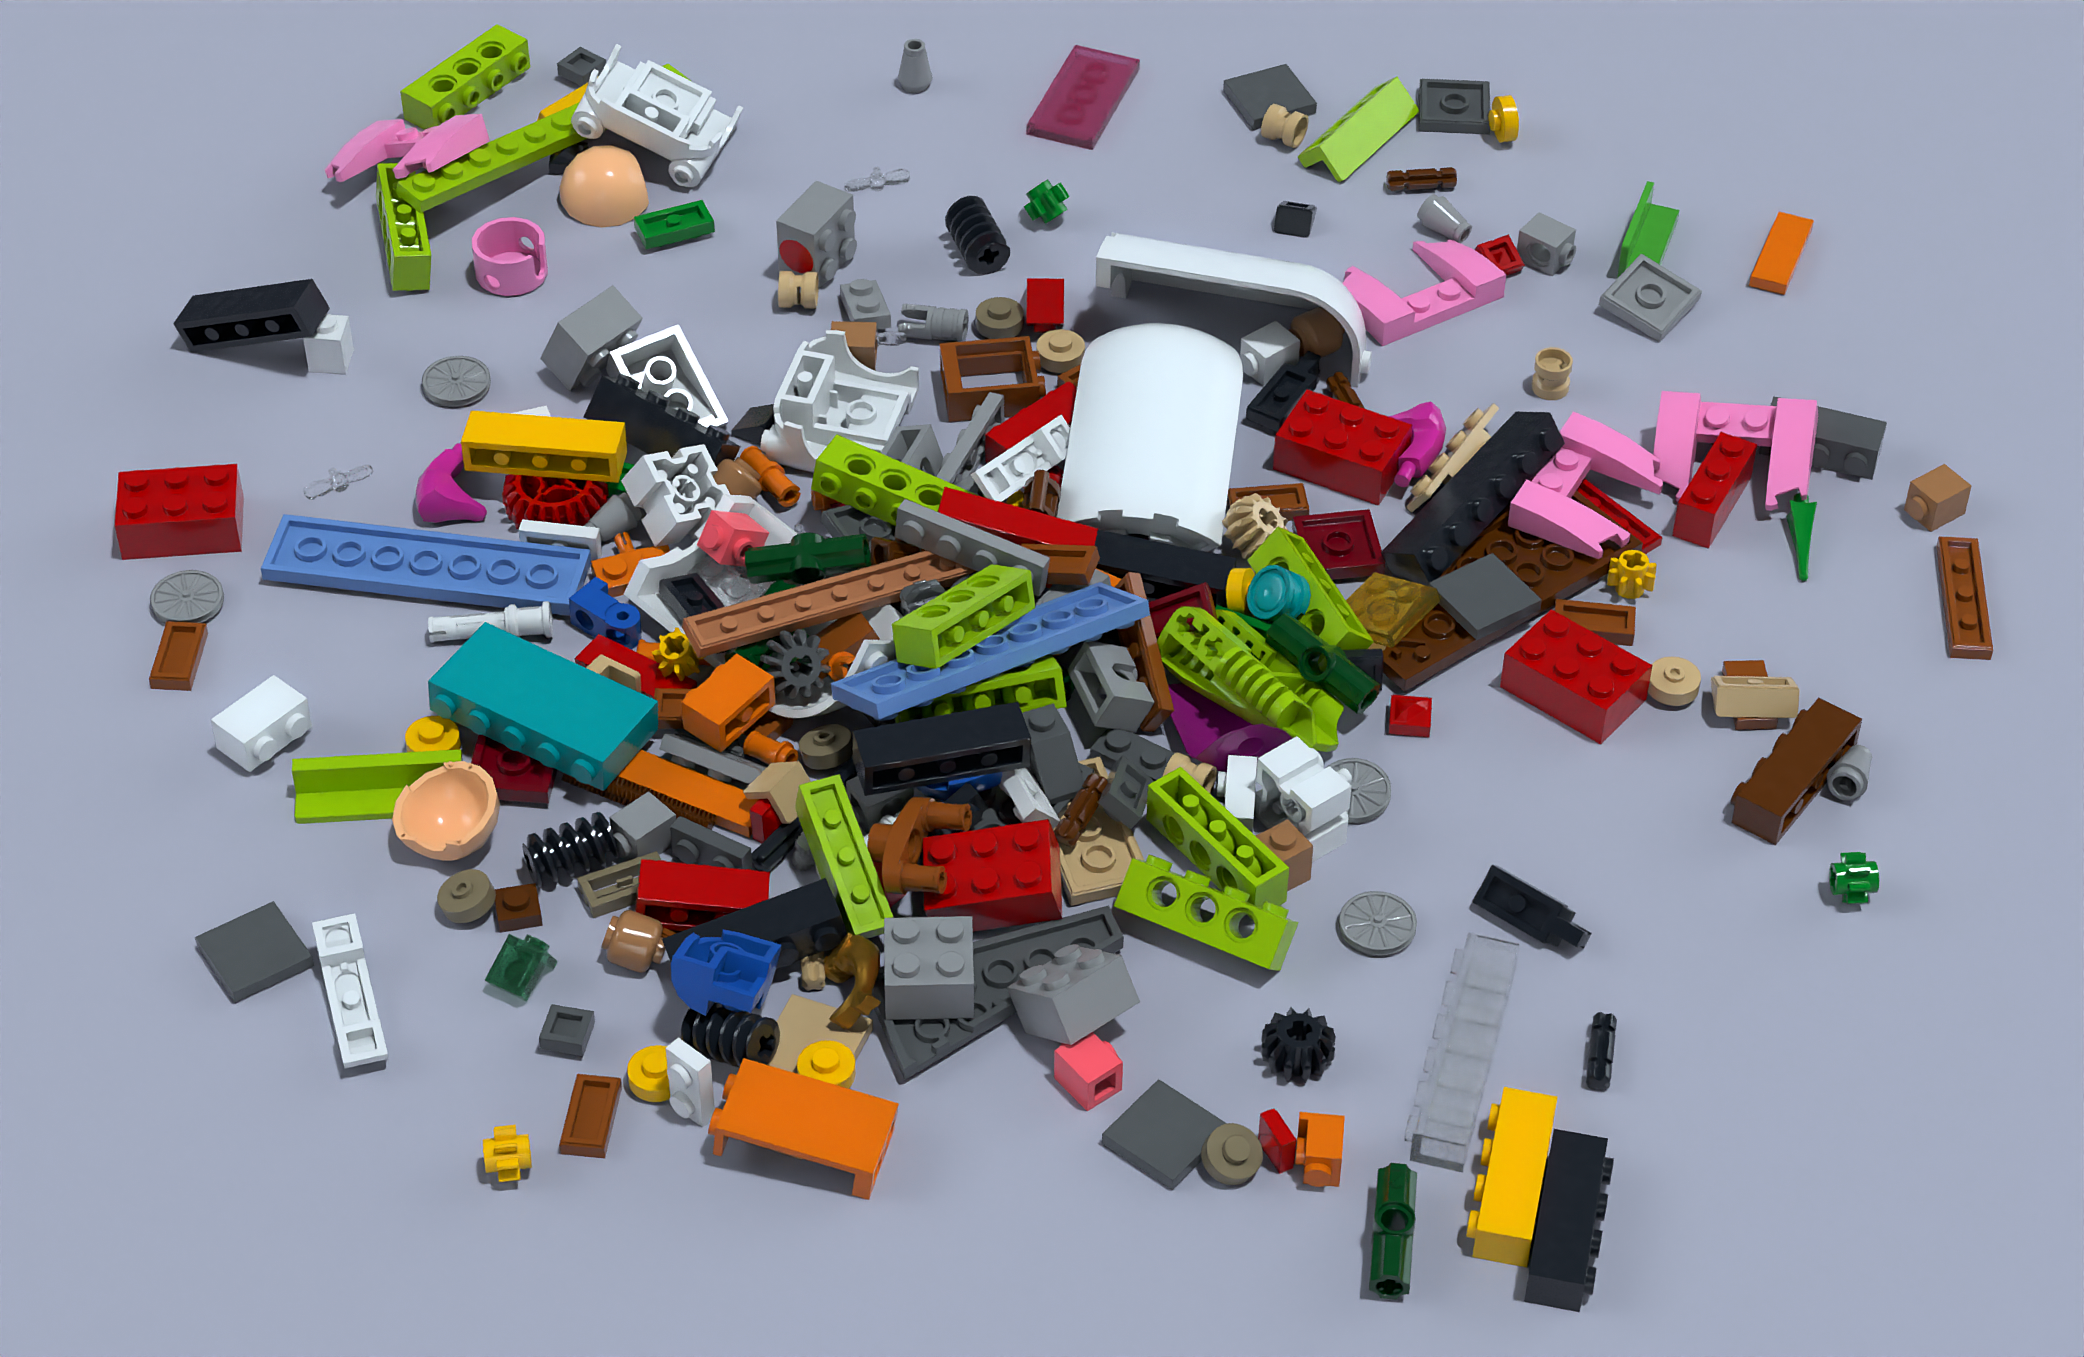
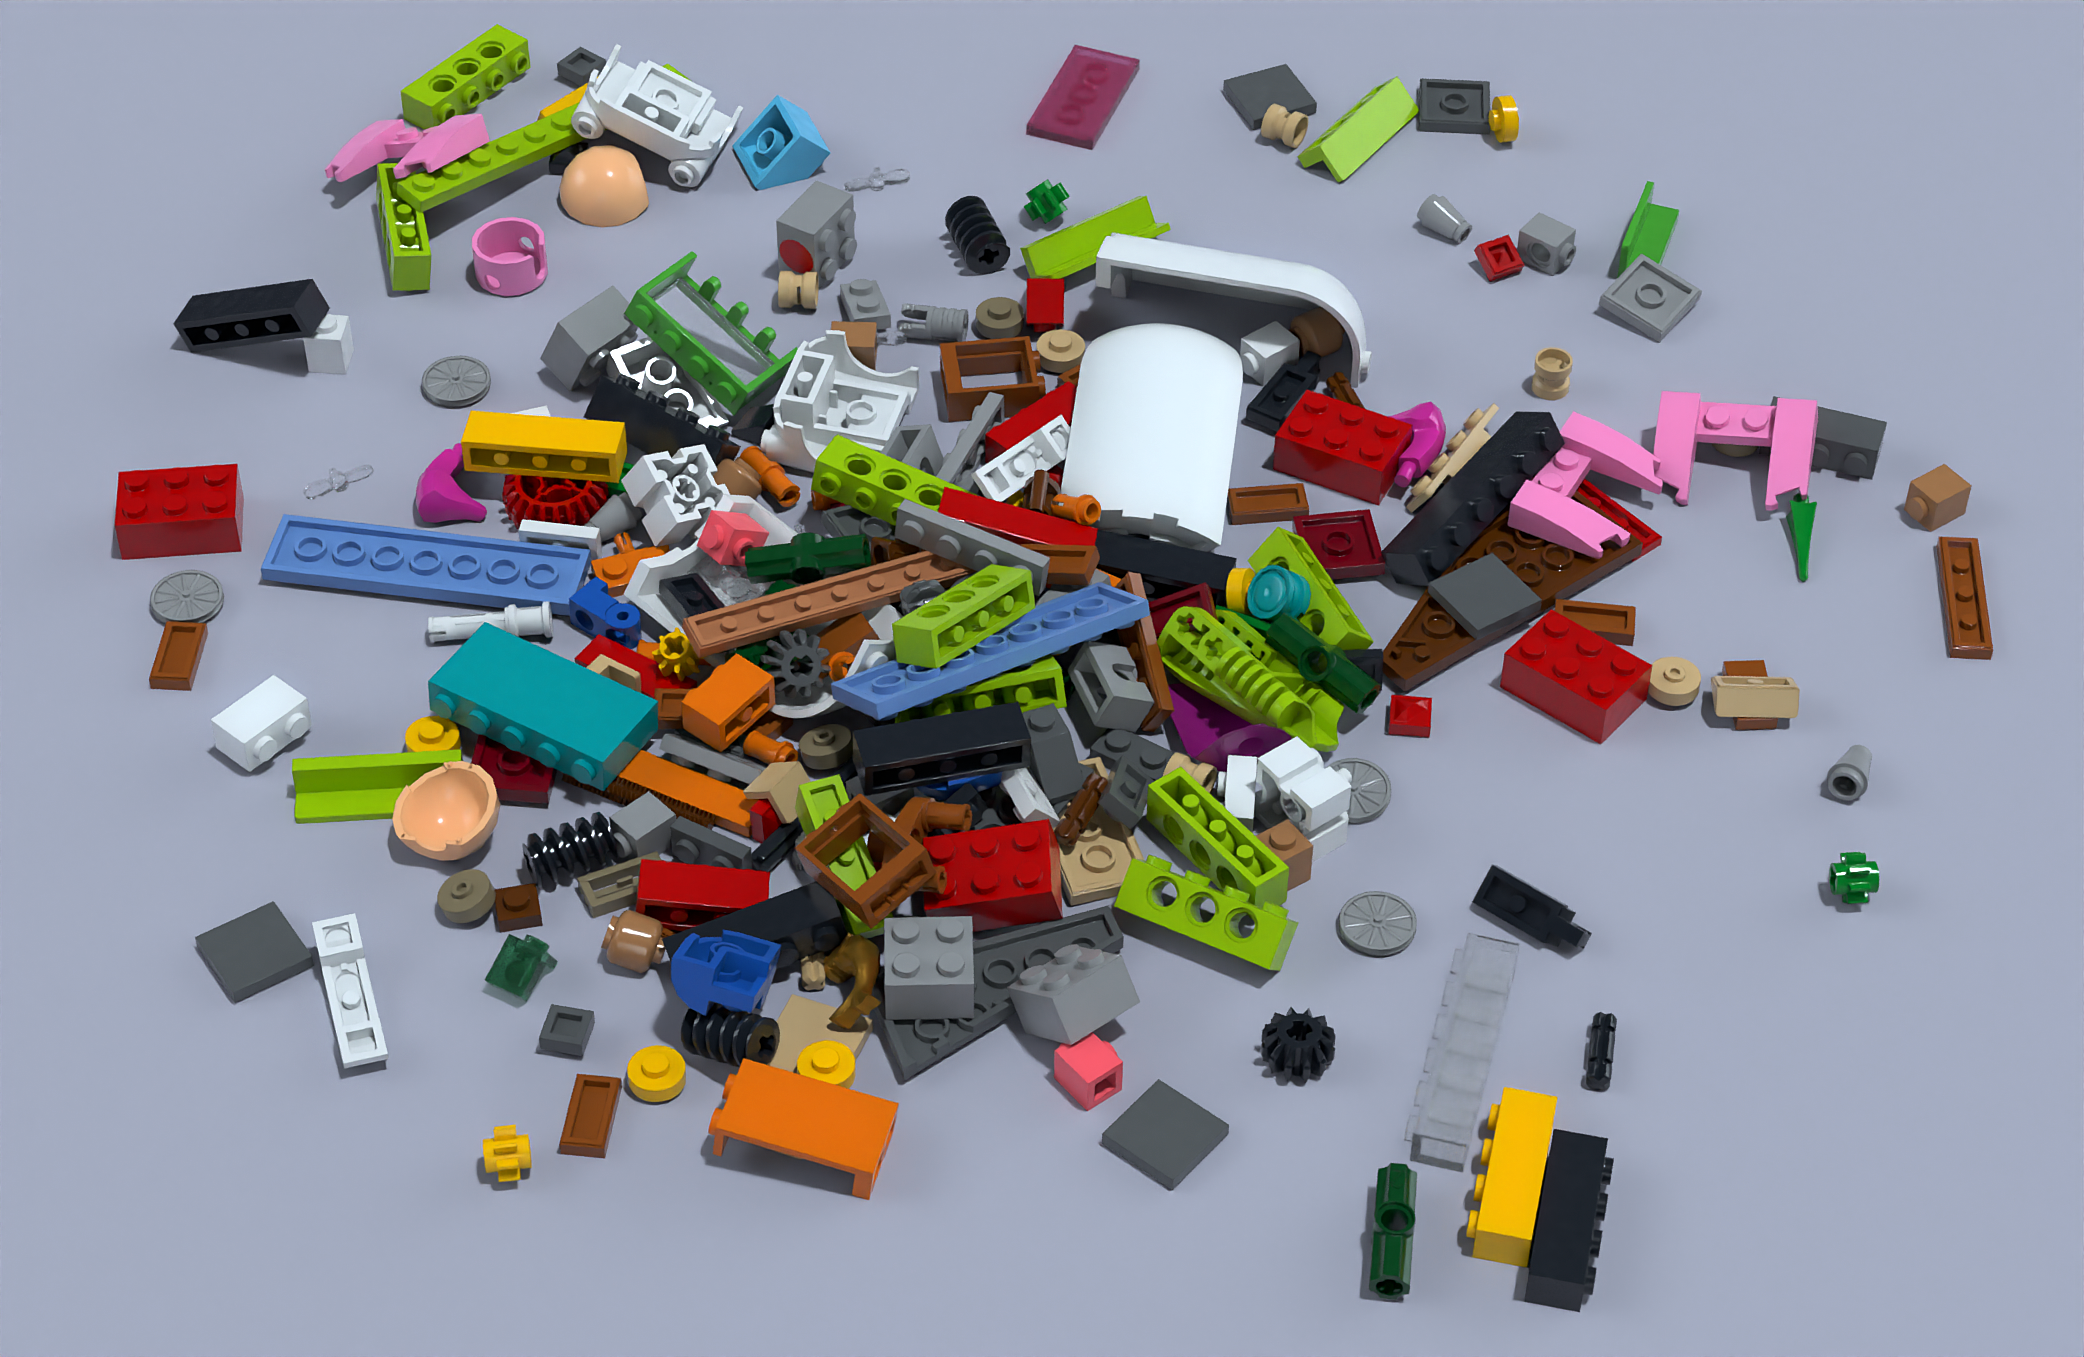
(674, 224): green plate -> none
(690, 1082): white plate -> none
(707, 337): none -> bright green window
(781, 146): none -> medium azure slope
(887, 886): none -> dark orange window
(914, 67): light grey cone -> none
(1079, 243): none -> lime panel
(1082, 509): none -> orange pin
(1232, 1154): dark tan wheel -> none
(1251, 523): tan gear -> none
(1277, 1140): red tile -> none
(1294, 218): black slope -> none
(1320, 1148): orange brick -> none
(1391, 607): clear yellow plate -> none
(1421, 179): reddish brown axle -> none
(1467, 284): bright pink wedge -> none
(1631, 574): yellow gear -> none
(1714, 490): red brick -> none
(1781, 253): orange tile -> none
(1794, 771): reddish brown brick -> none

